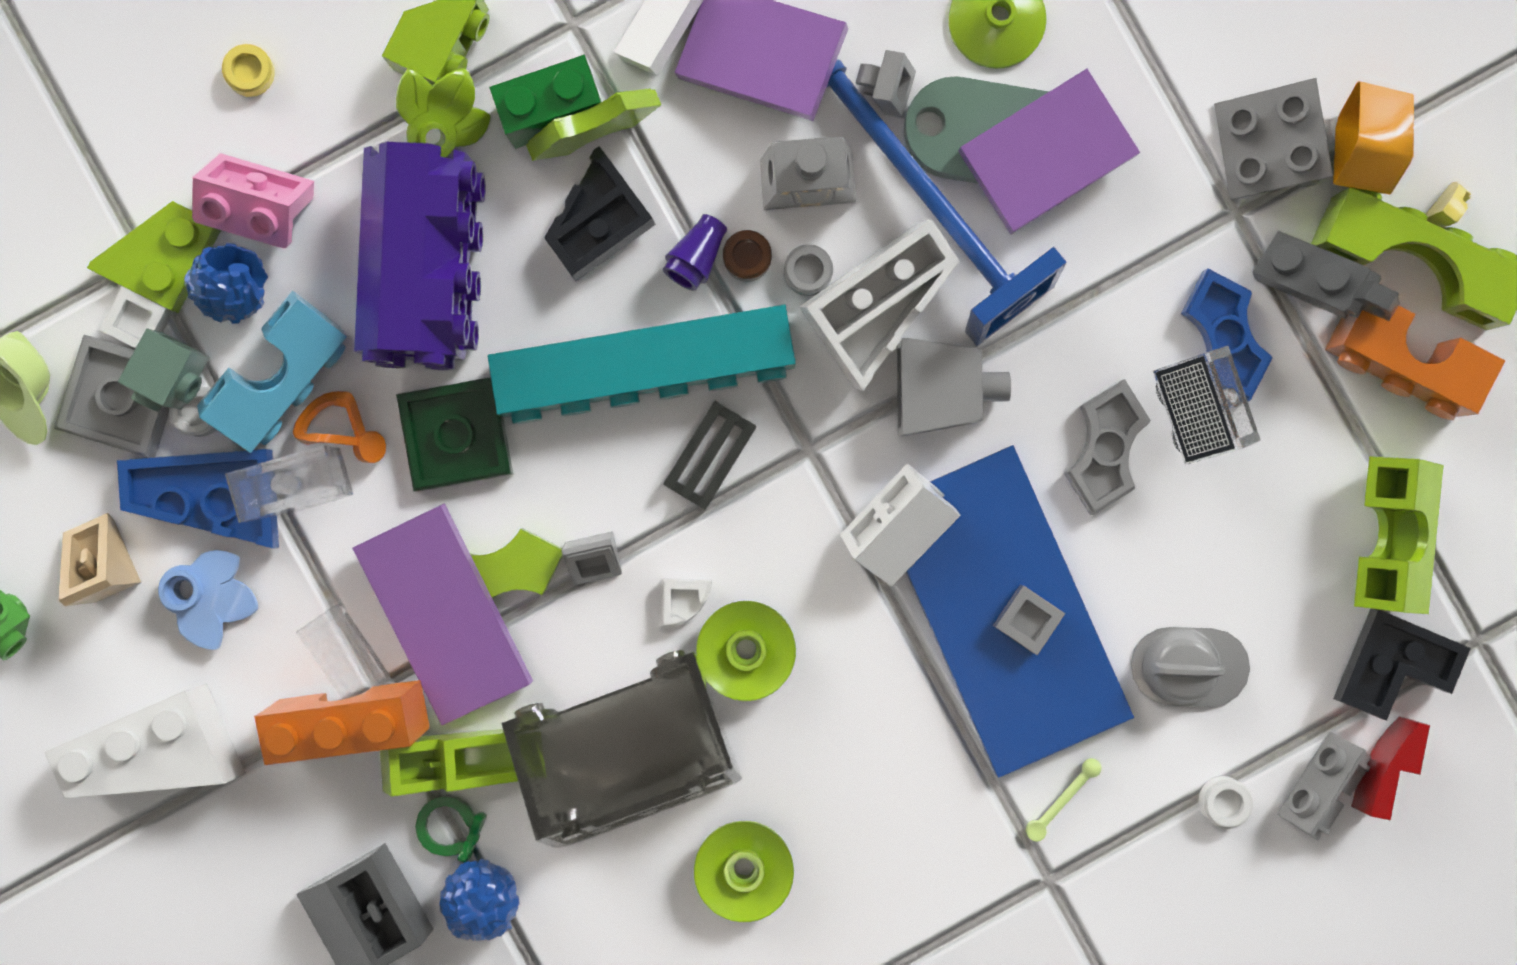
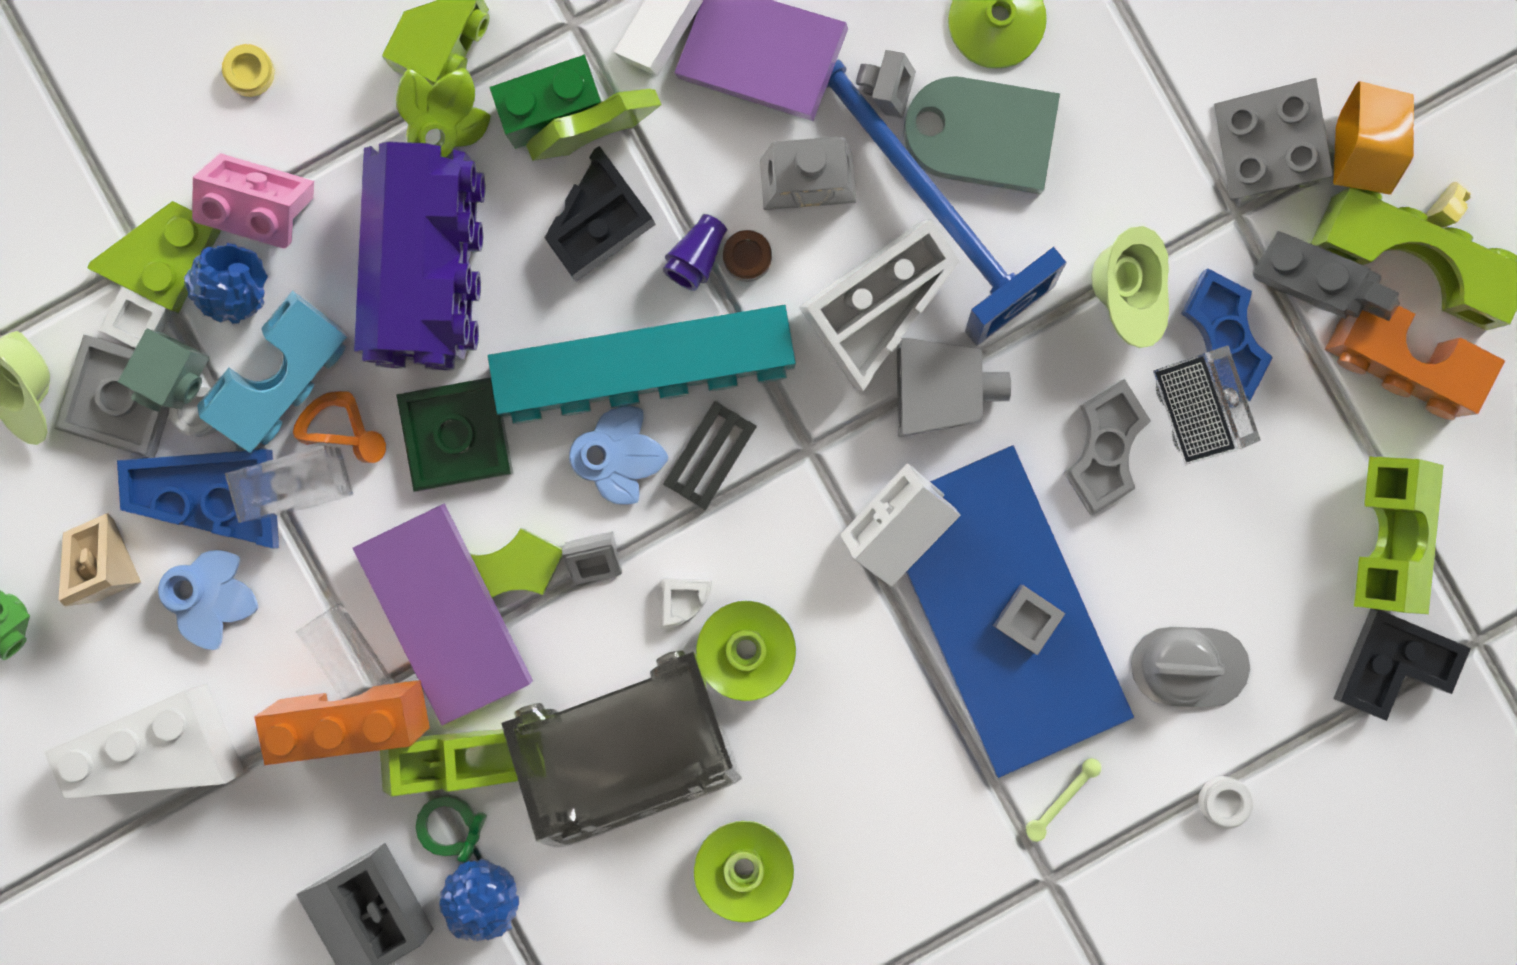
(625, 455): none -> light blue plate
(808, 270): light grey tile -> none
(1048, 151): medium lavender tile -> none
(1134, 285): none -> yellowish green piece
(1333, 770): light grey hinge -> none
(1397, 750): red slope -> none

